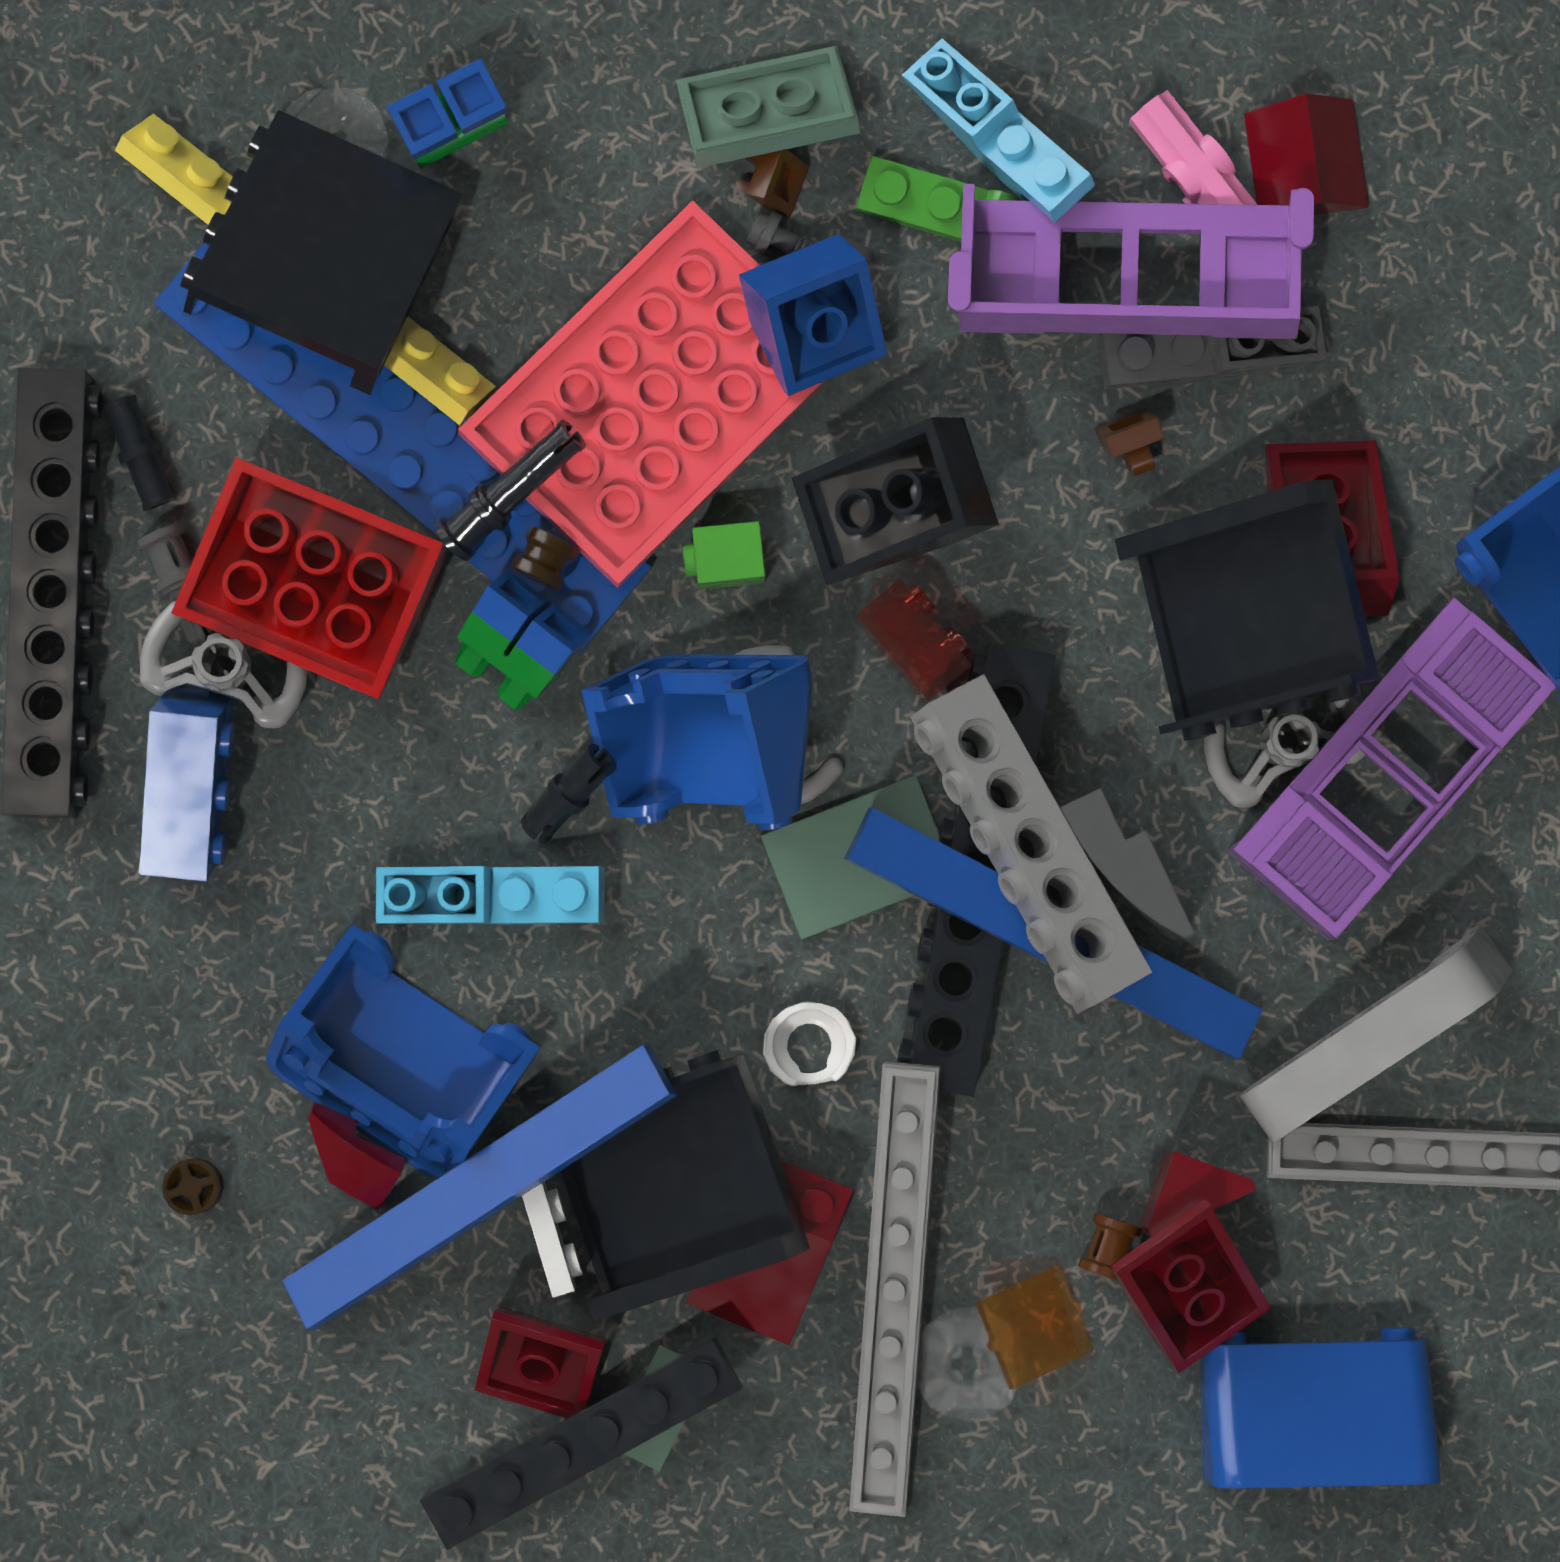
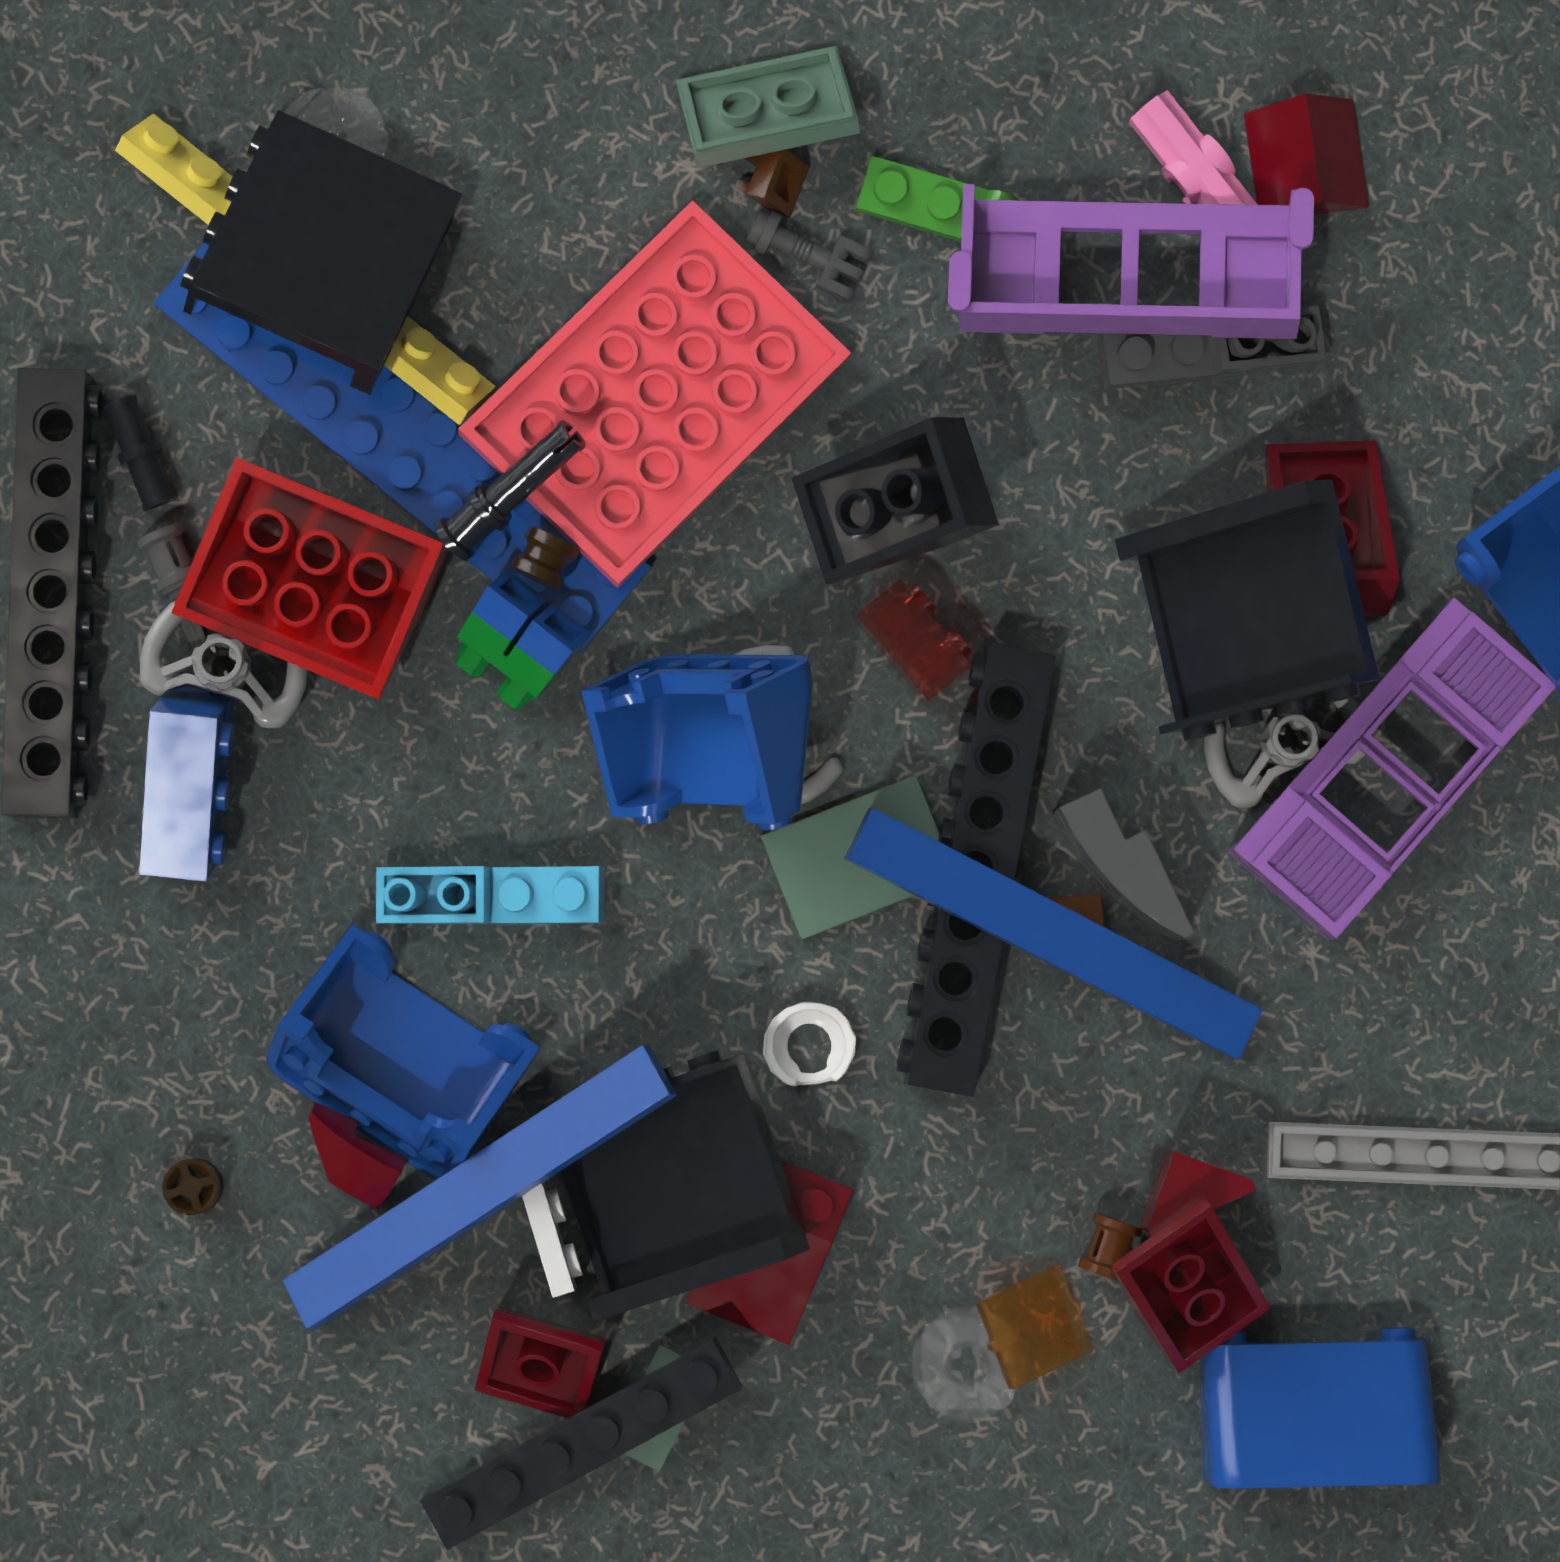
(448, 121): blue hips -> none
(568, 793): black pin -> none
(725, 555): bright green brick -> none
(814, 313): blue slope -> none
(894, 1288): light grey tile -> none
(997, 131): medium azure slope -> none
(1034, 814): light grey brick -> none
(1130, 438): reddish brown tile -> none
(1379, 1036): light grey beam -> none

